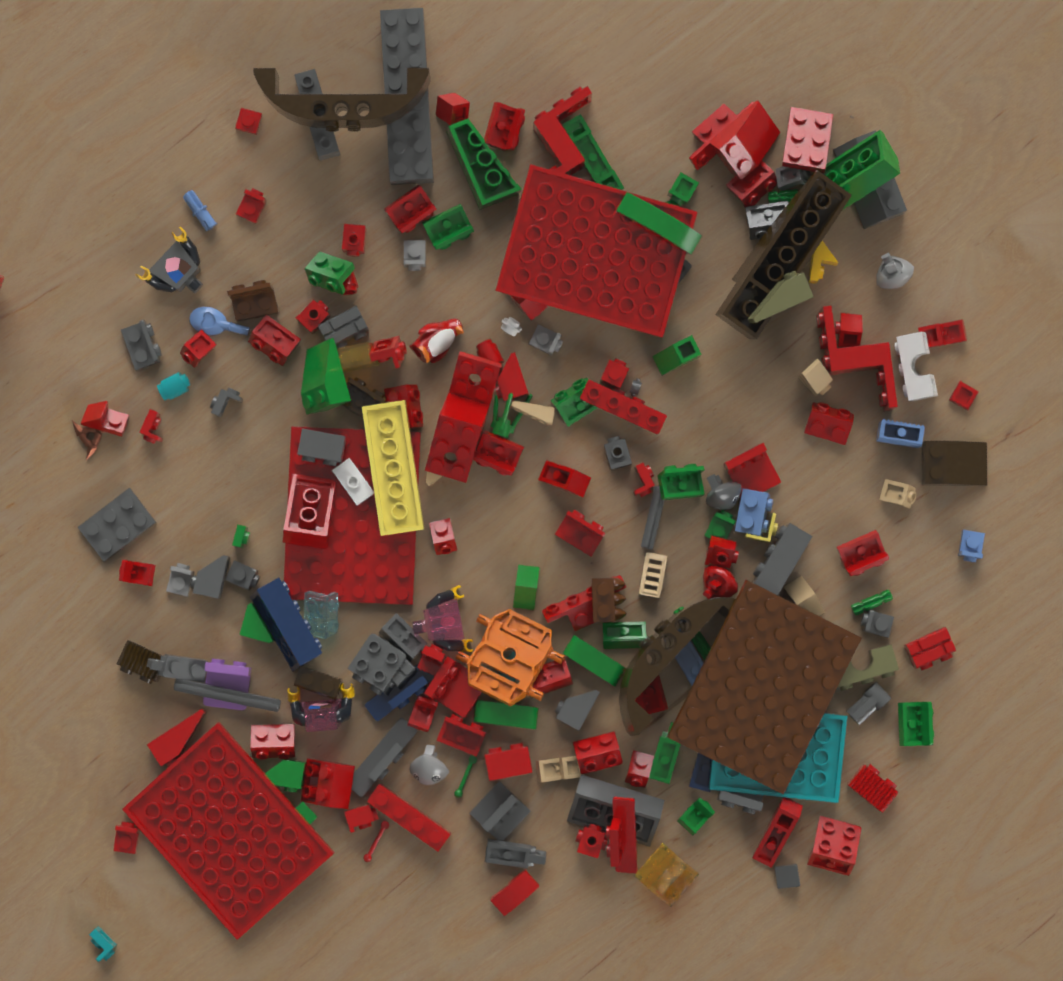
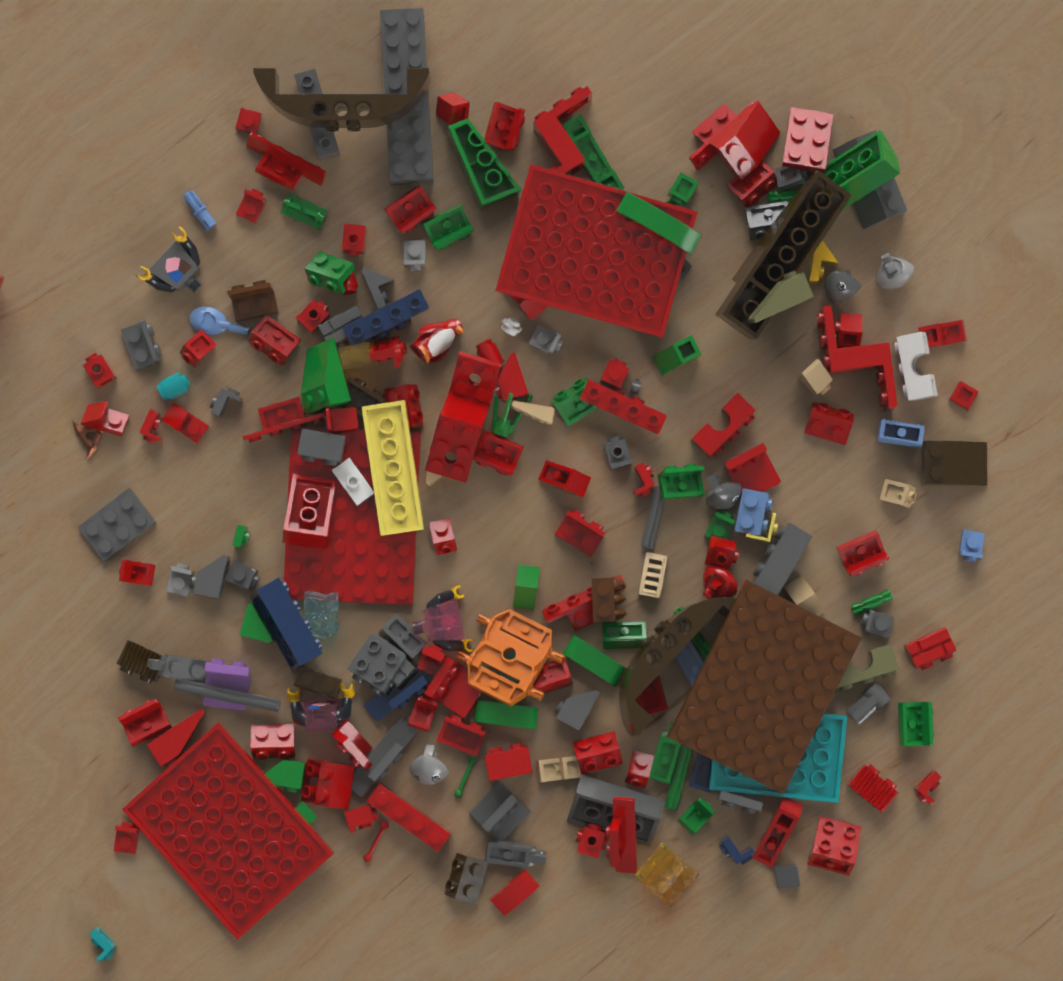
(106, 373): none -> red brick
(145, 722): none -> red bracket
(185, 423): none -> red slope
(281, 416): none -> red bracket
(282, 165): none -> red bracket
(303, 211): none -> green hinge
(342, 419): none -> red bracket
(353, 743): none -> red bracket
(375, 282): none -> dark grey slope
(386, 319): none -> dark blue bracket
(466, 878): none -> dark brown bracket
(678, 778): none -> green axle
(711, 440): none -> red arch
(730, 850): none -> dark blue bracket
(840, 286): none -> dark grey piece
(929, 783): none -> red bracket

